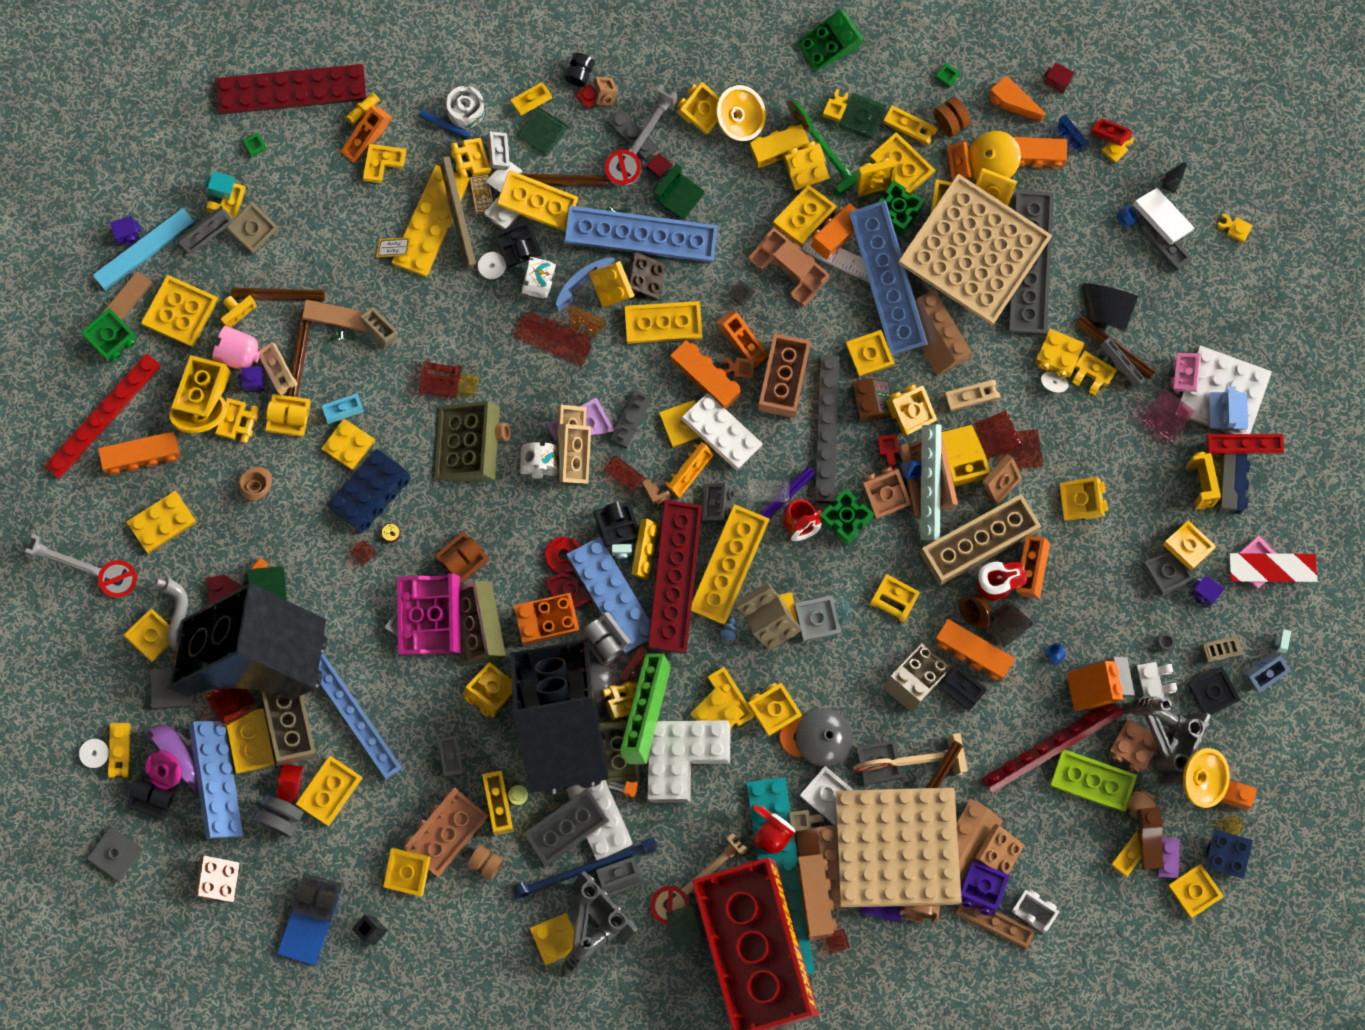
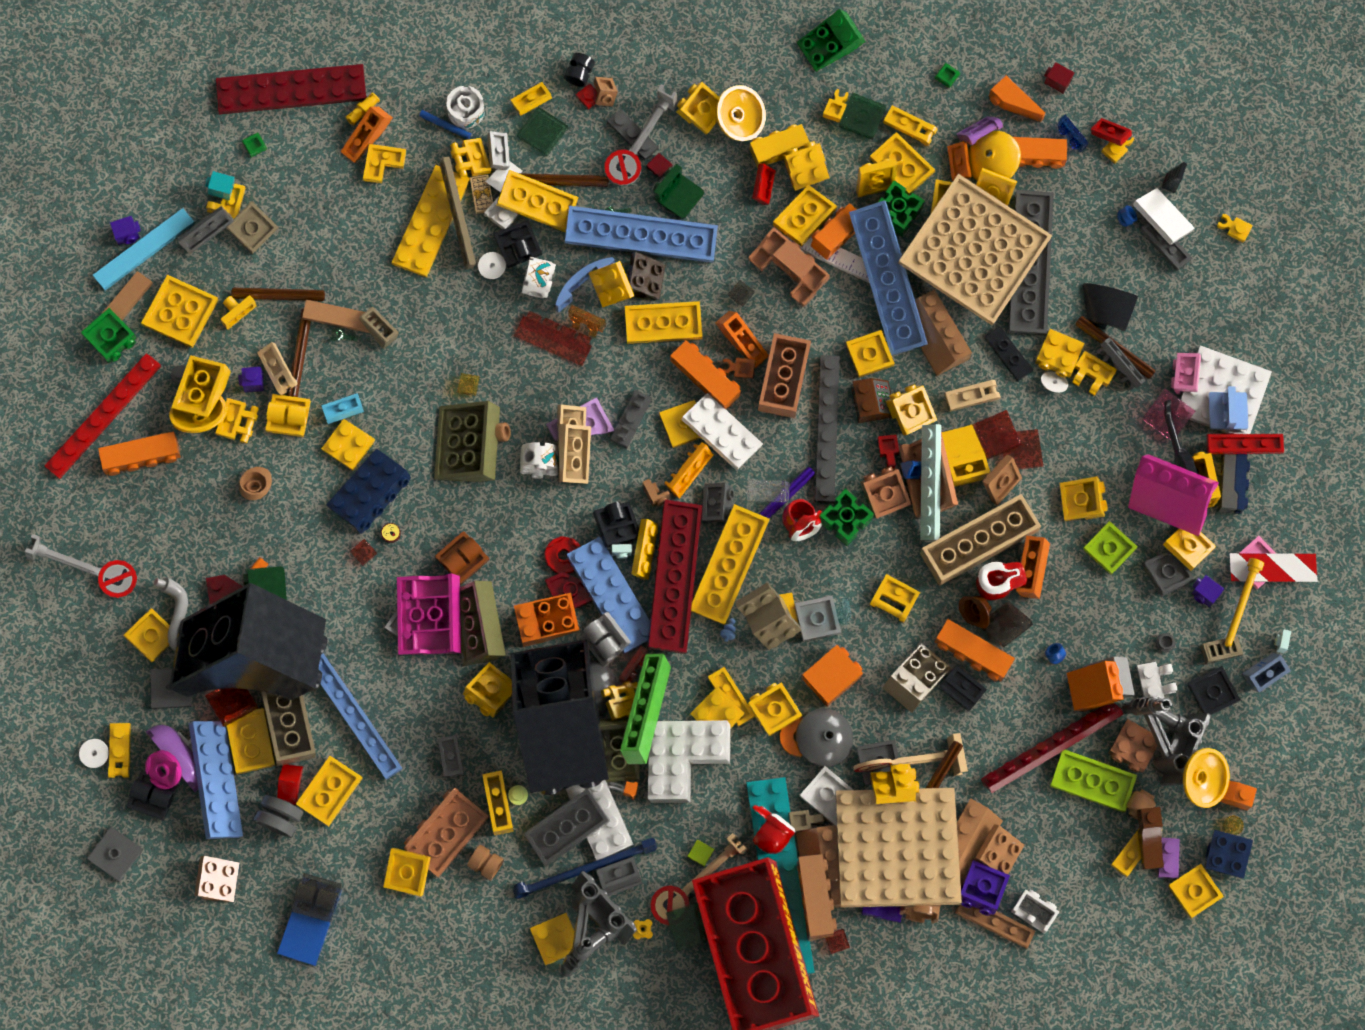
(161, 522): yellow plate -> none
(236, 349): bright pink cylinder -> none
(369, 929): black brick -> none
(393, 247): sticker -> none
(440, 384): clear red plate -> none
(624, 474): clear red tile -> none
(643, 924): none -> yellow plate
(700, 853): none -> lime tile
(763, 184): none -> red plate
(802, 117): green piece -> none
(832, 675): none -> orange brick
(895, 785): none -> yellow plate
(952, 116): dark orange wheel -> none
(979, 129): none -> medium lavender plate
(1008, 353): none -> black plate
(1110, 548): none -> lime plate
(1171, 494): none -> dark pink piece
(1182, 456): none -> black piece
(1254, 567): none -> yellow piece

